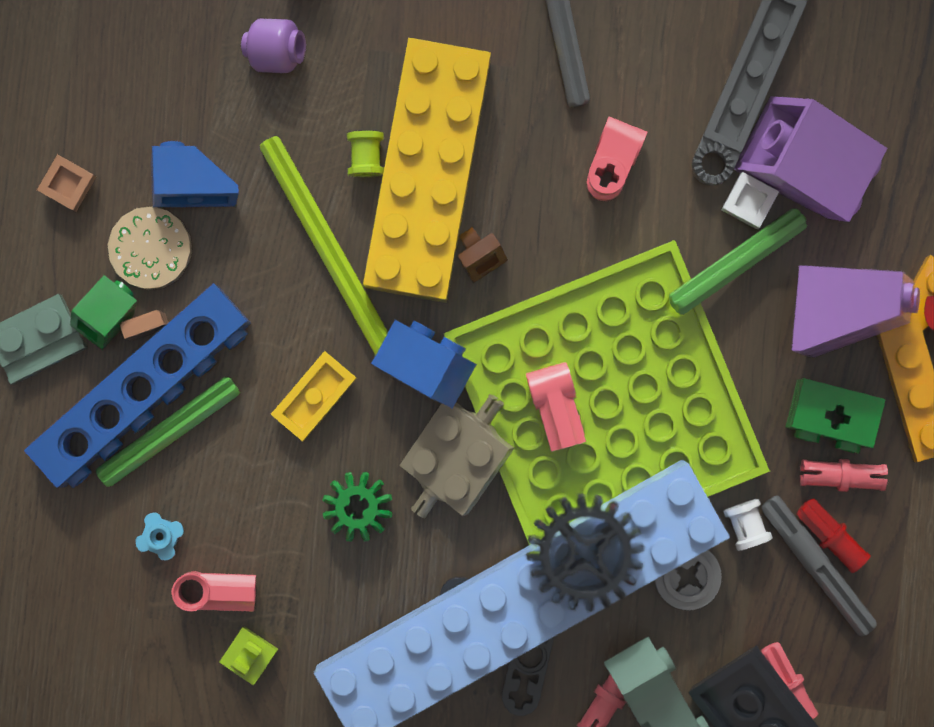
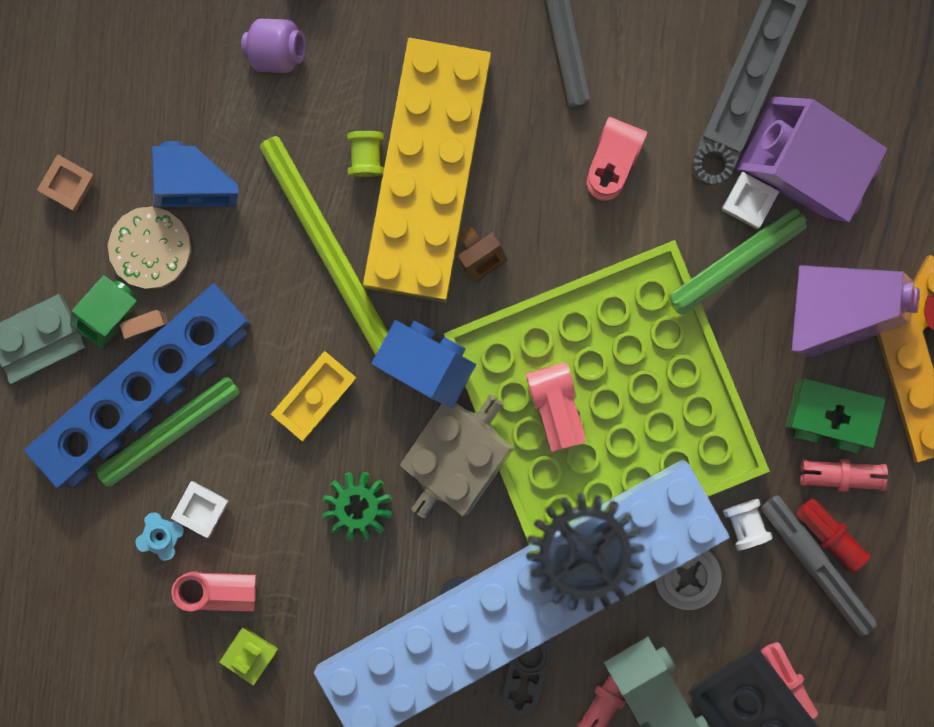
(200, 509): none -> white plate

